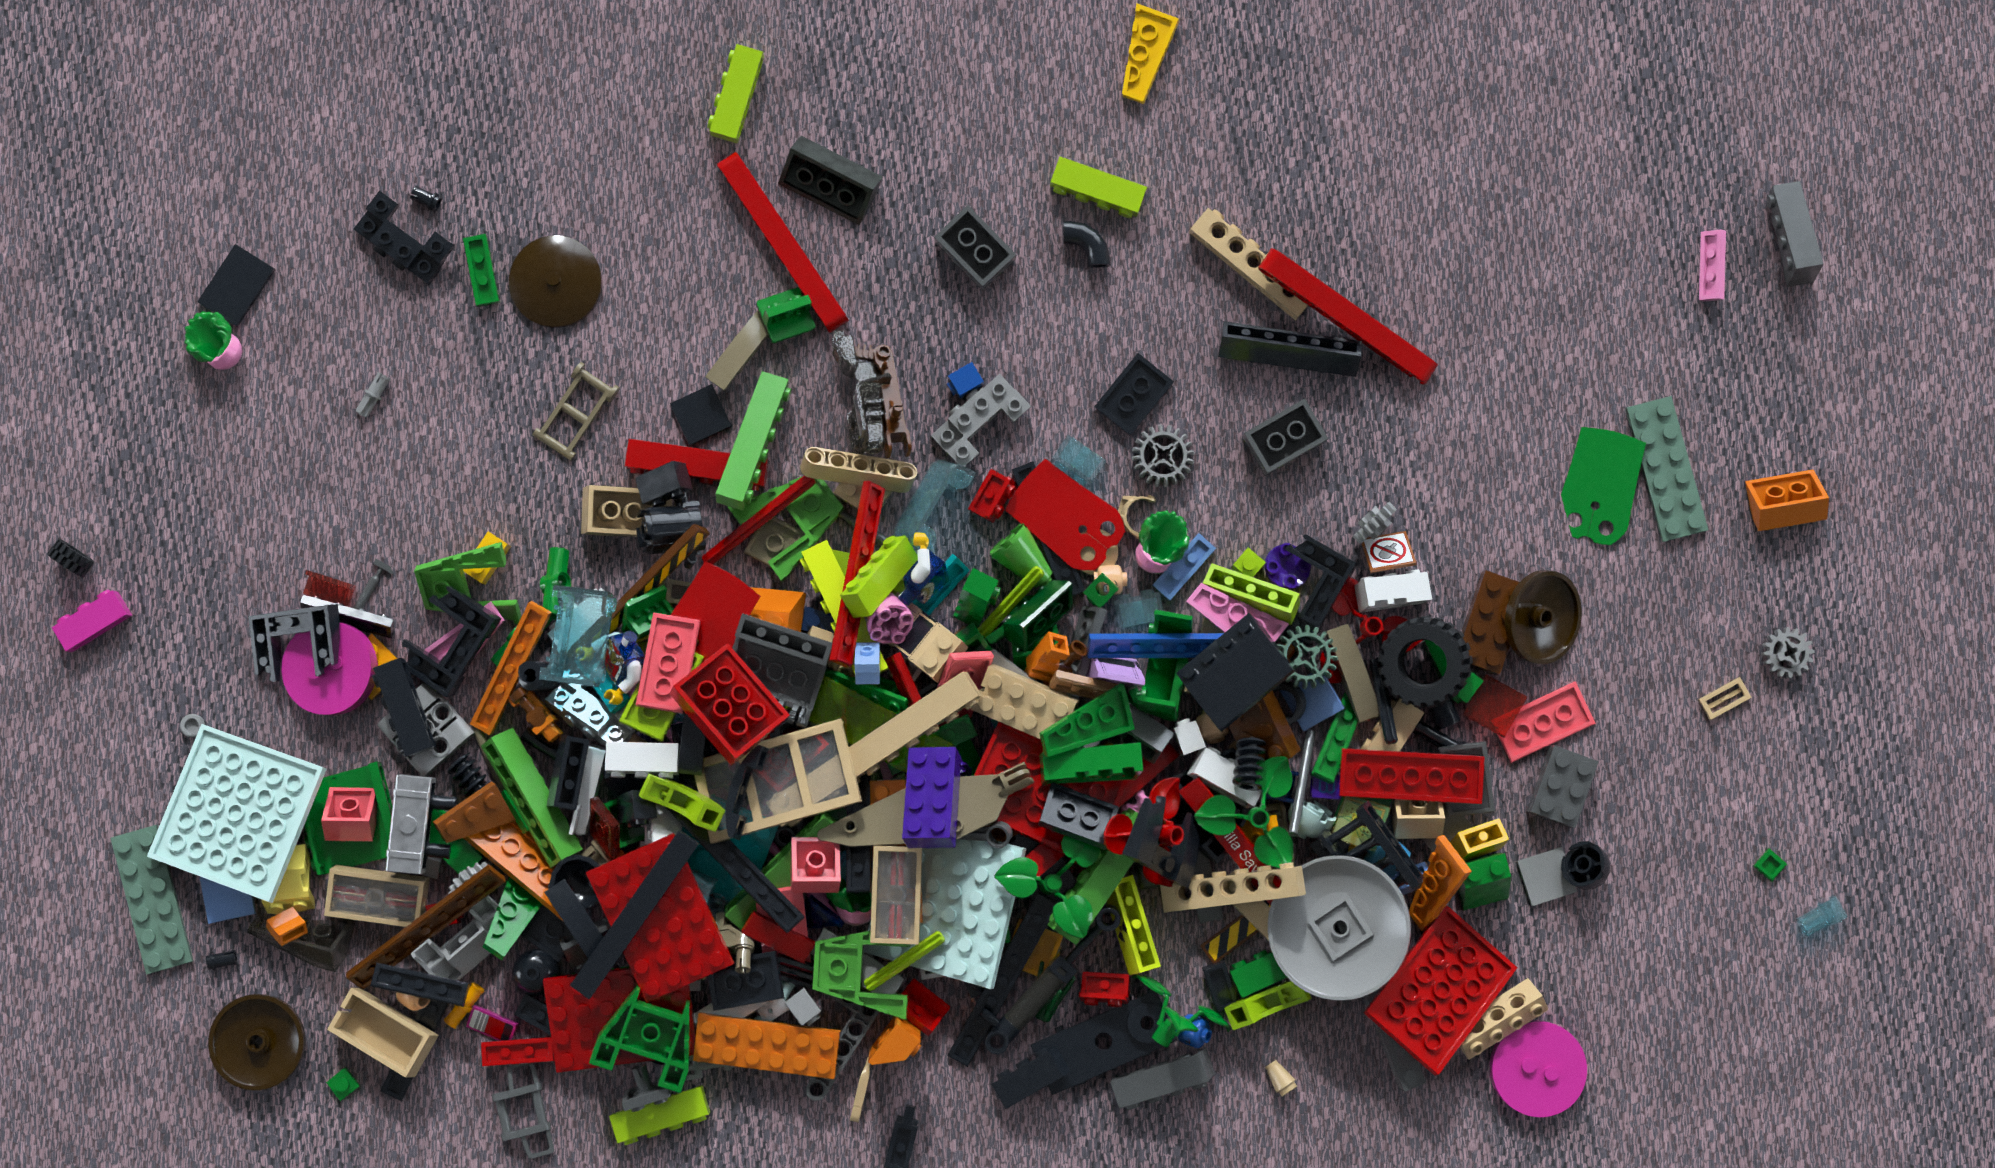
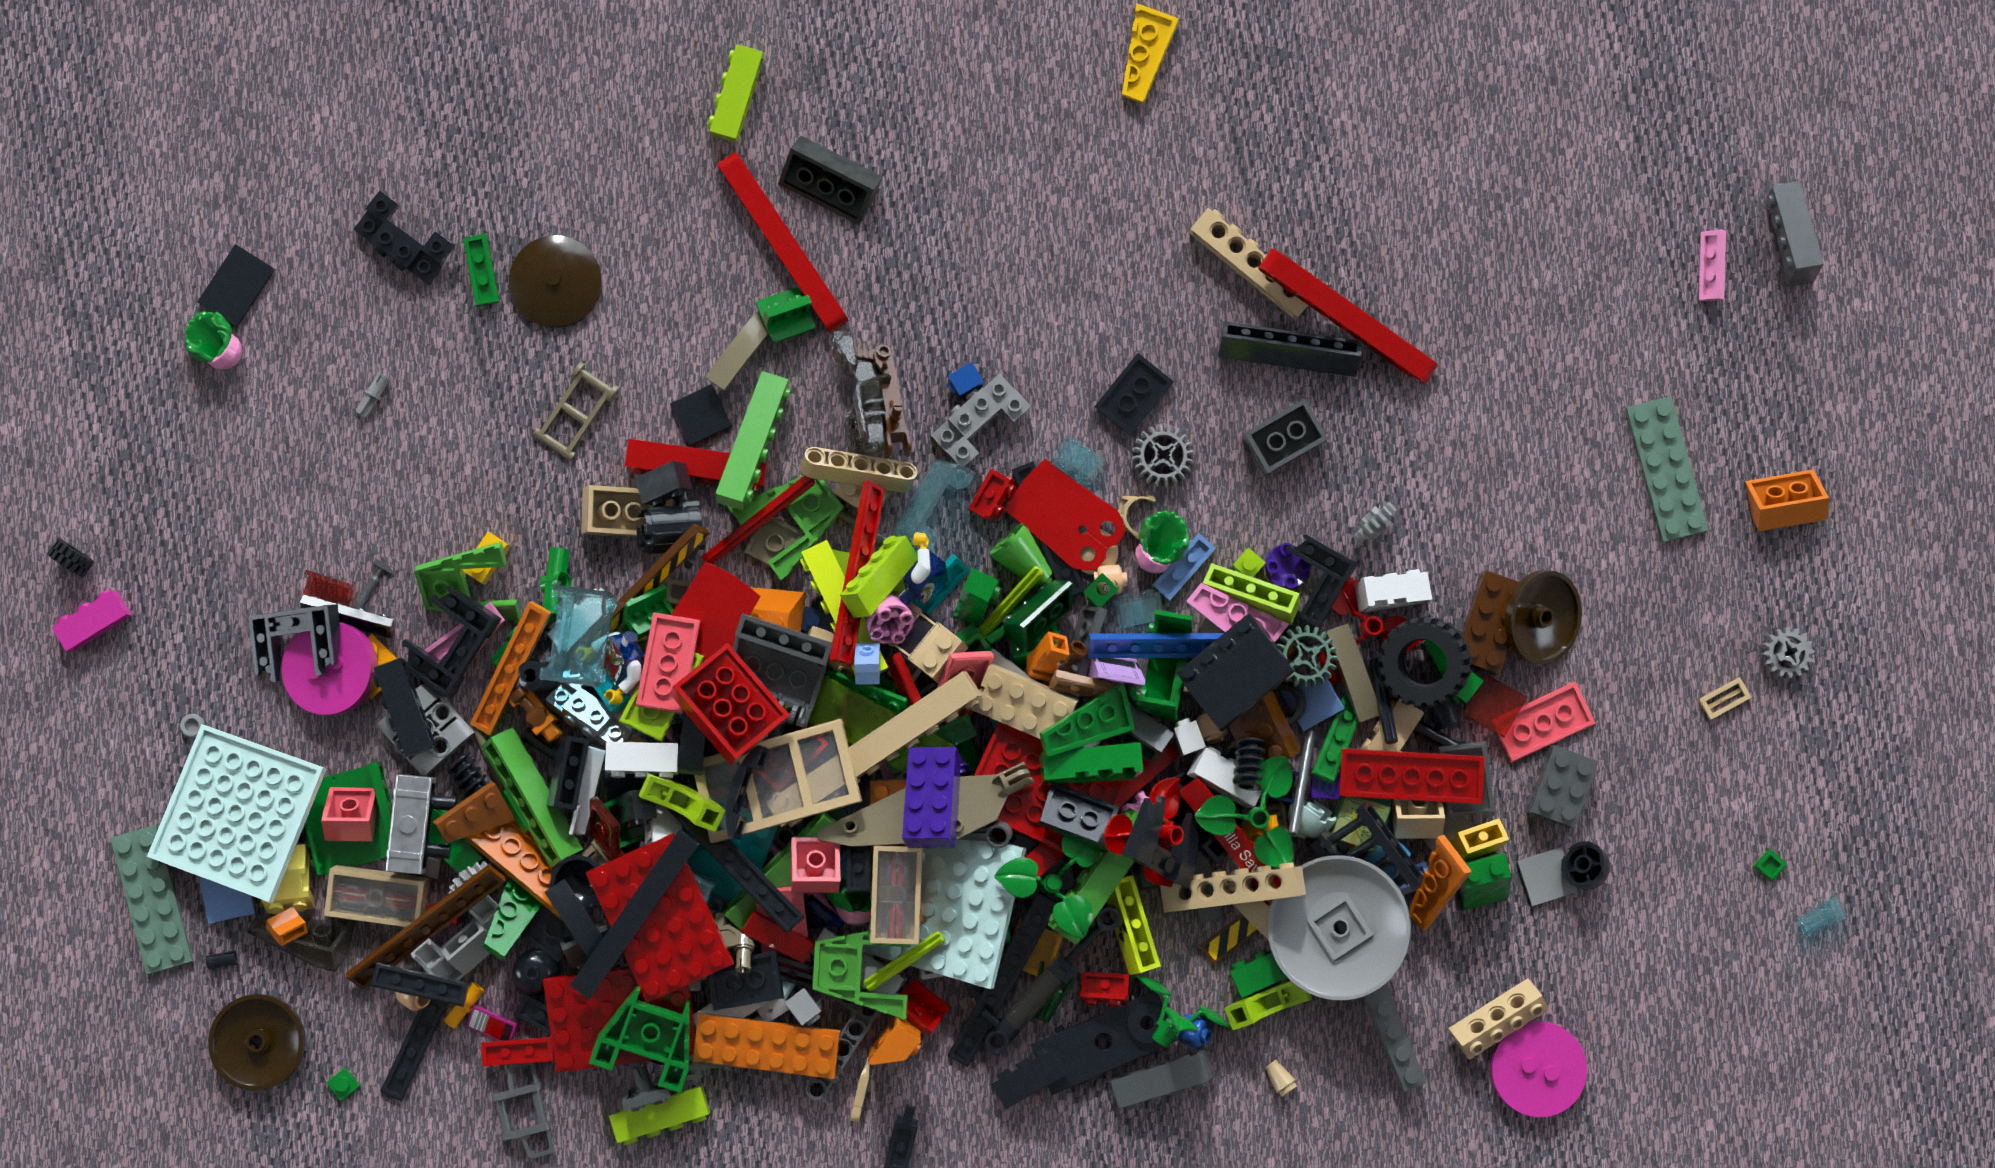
(383, 1032): tan piece -> none
(427, 198): black pin -> none
(975, 248): dark grey brick -> none
(1091, 242): black cylinder -> none
(1097, 186): lime brick -> none
(1219, 985): black tile -> none
(1388, 552): piece -> none
(1440, 990): red plate -> none
(1606, 472): green piece -> none

